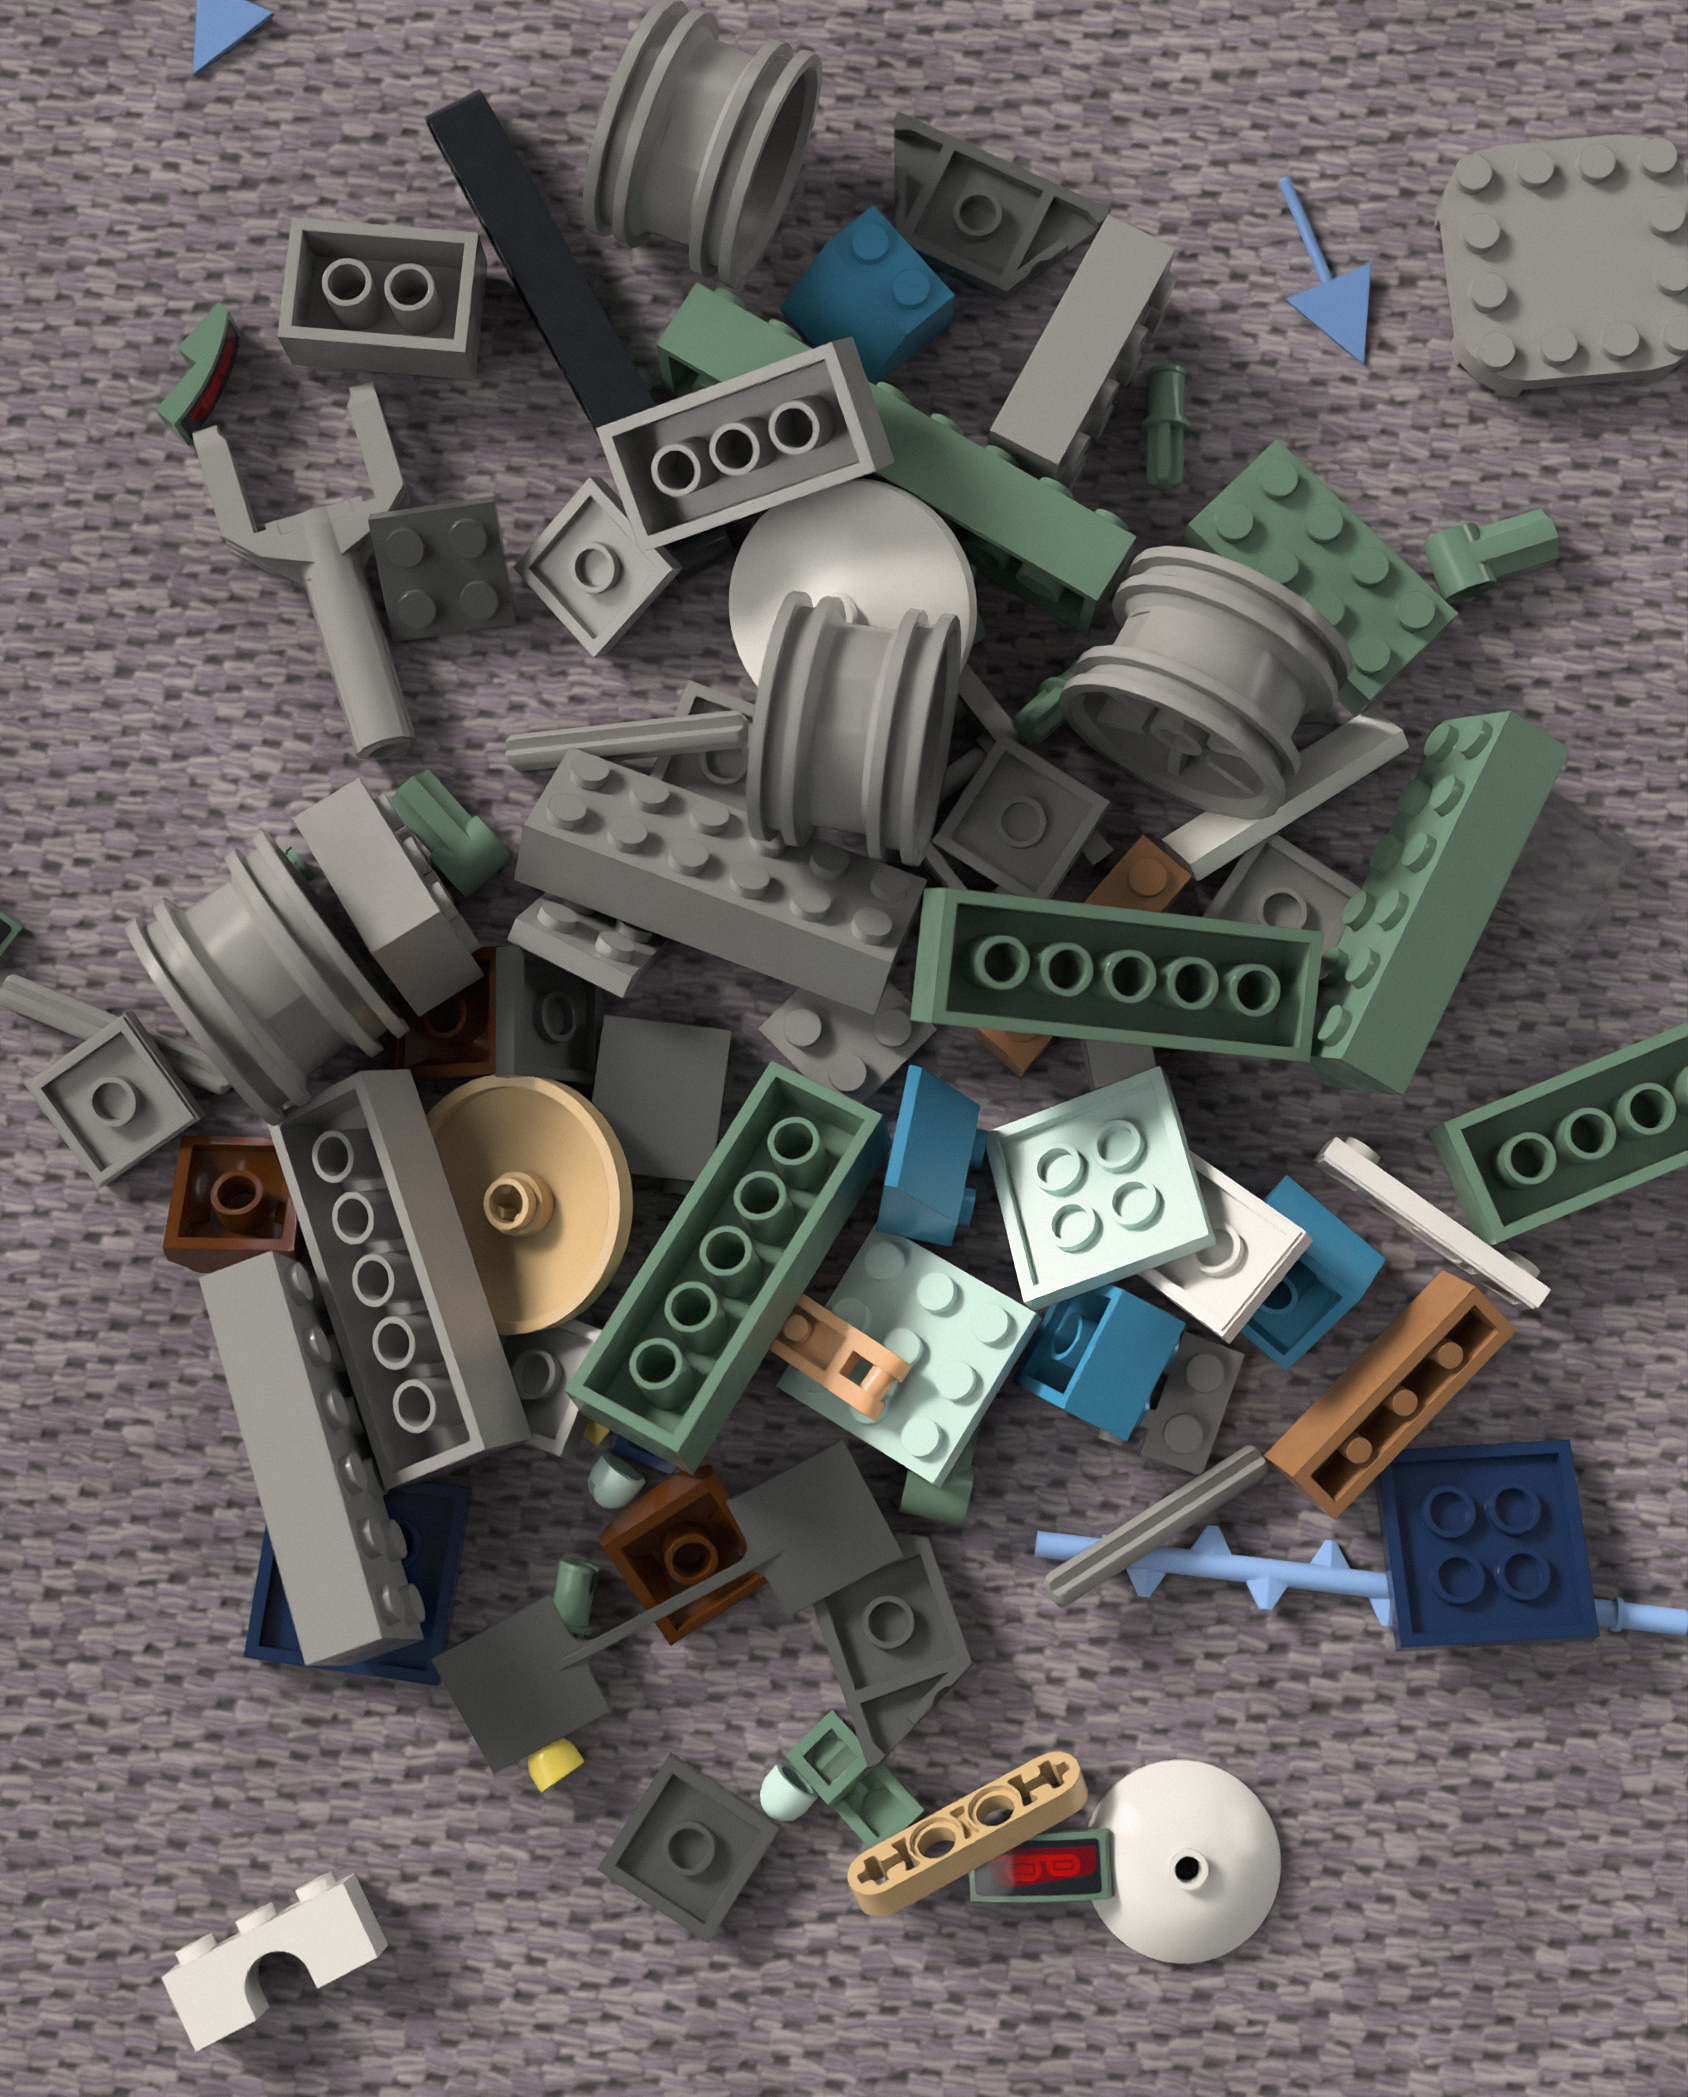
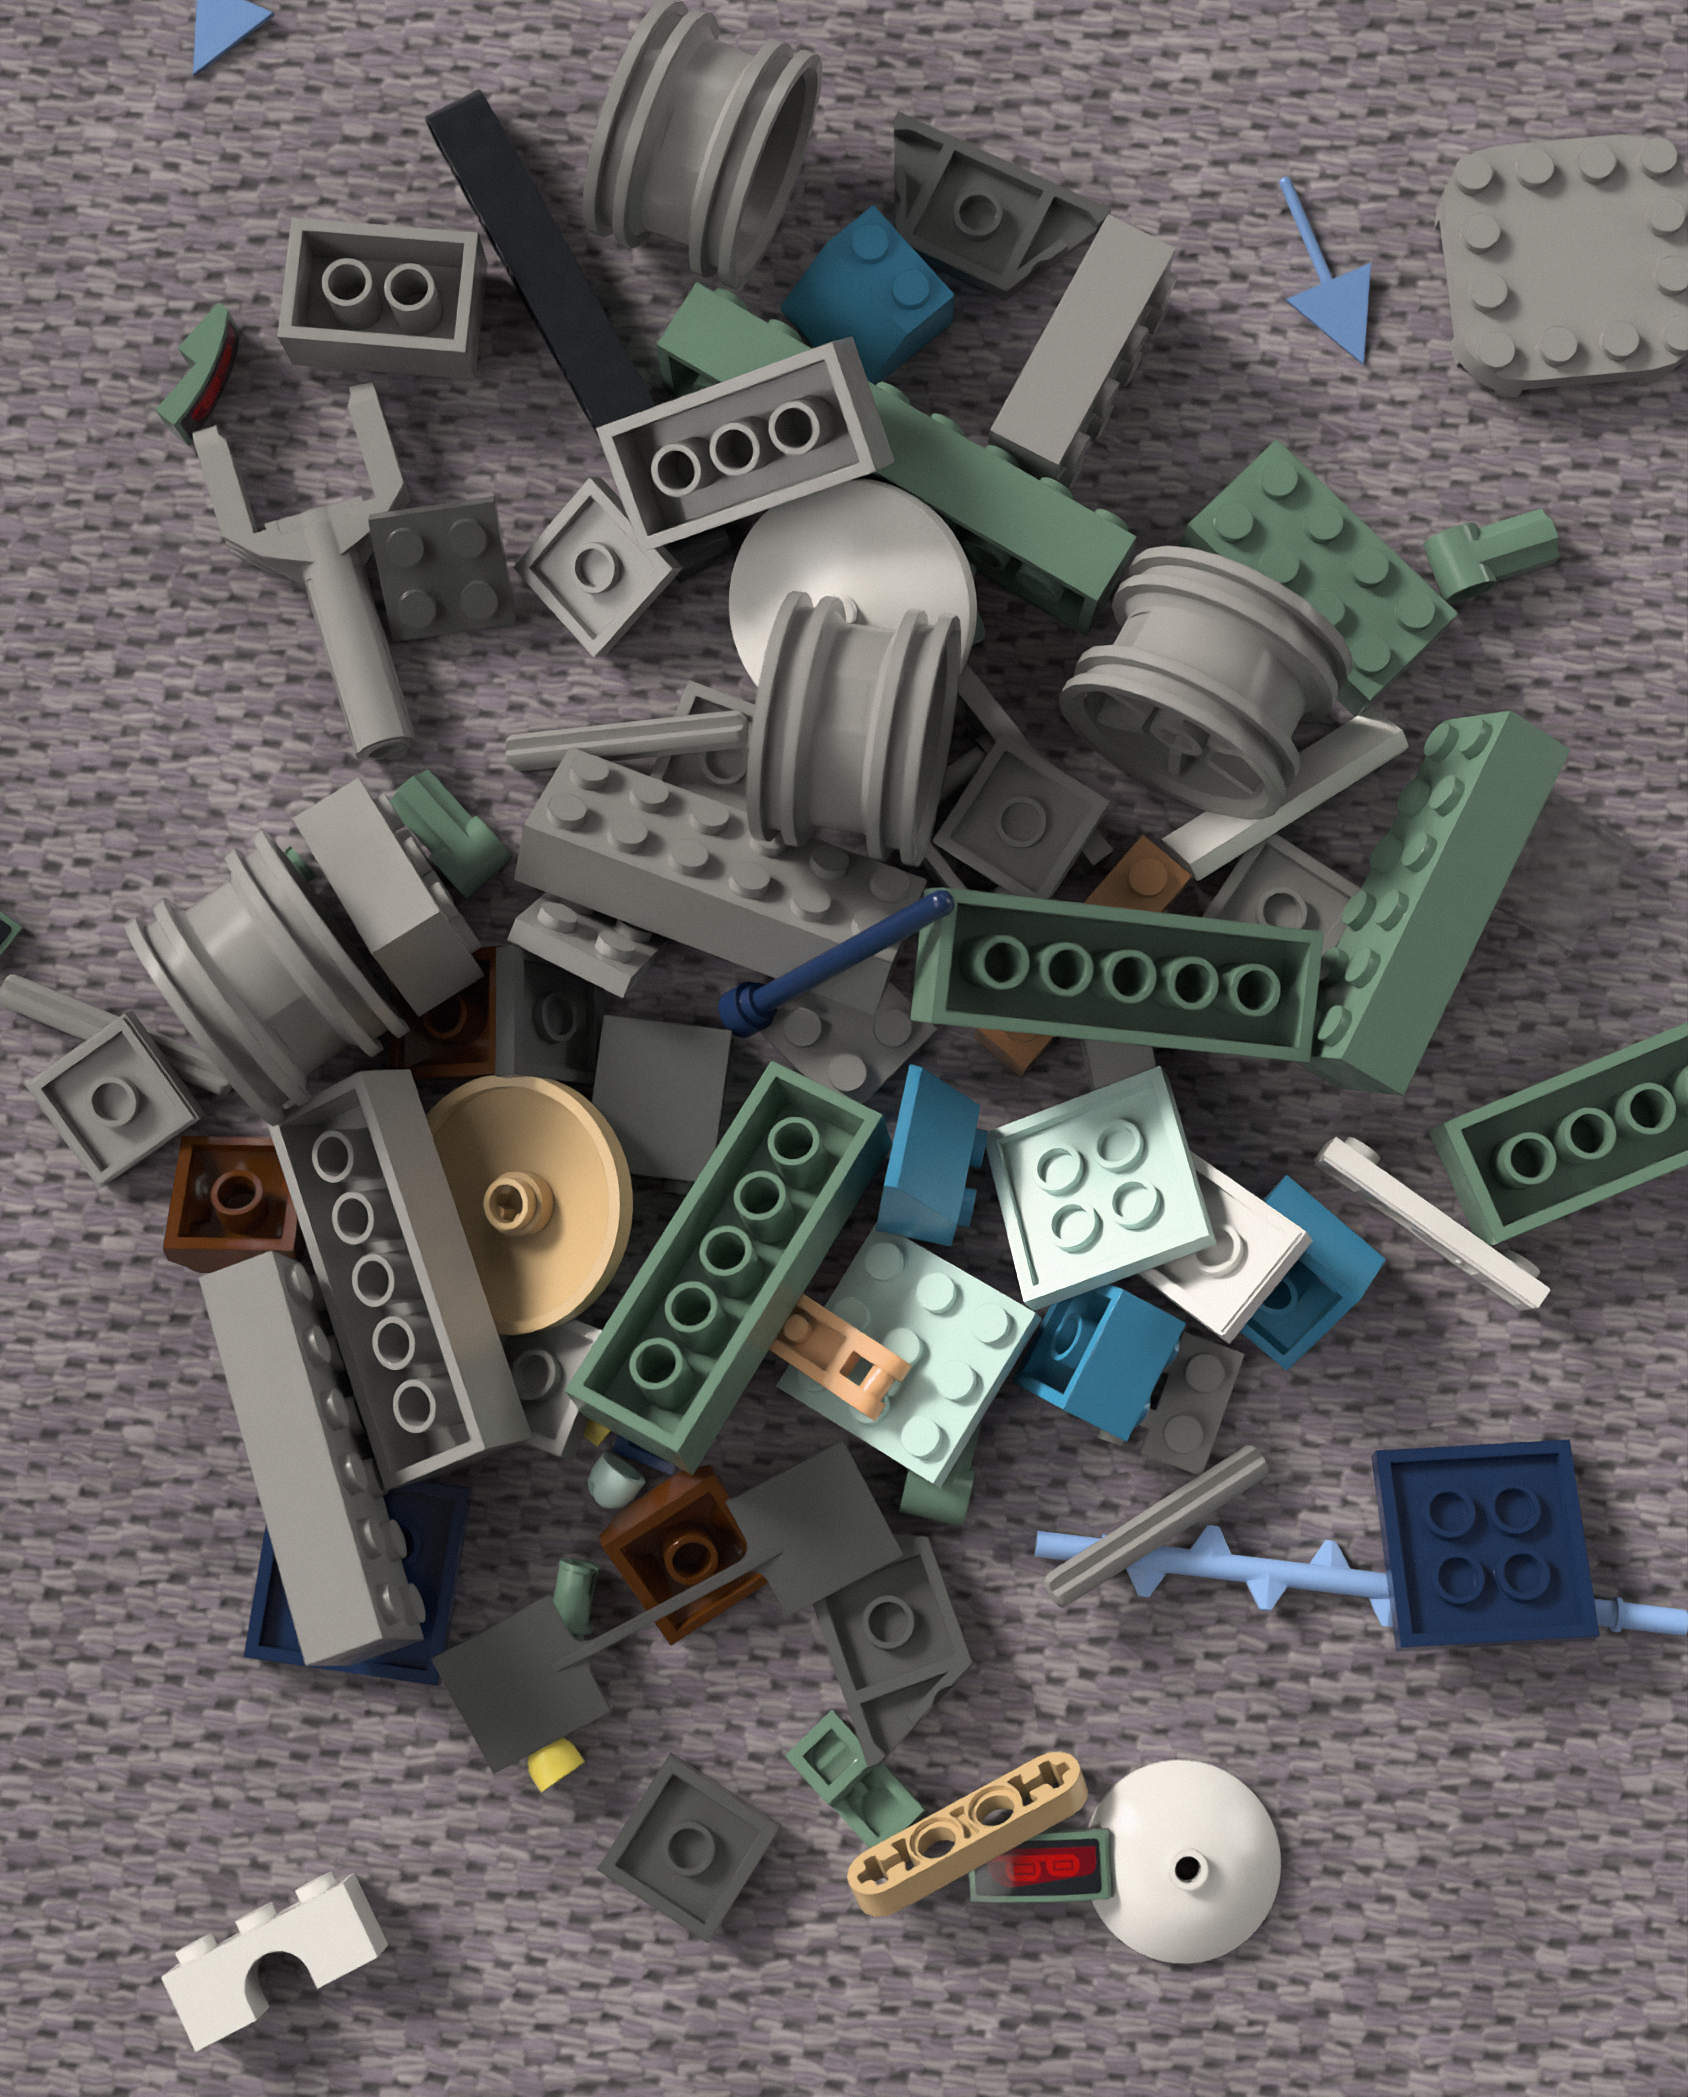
(753, 1005): none -> dark blue piece
(786, 1793): light aqua hinge -> none
(1043, 713): sand green axle -> none
(1165, 426): sand green axle -> none
(1390, 1393): medium nougat brick -> none

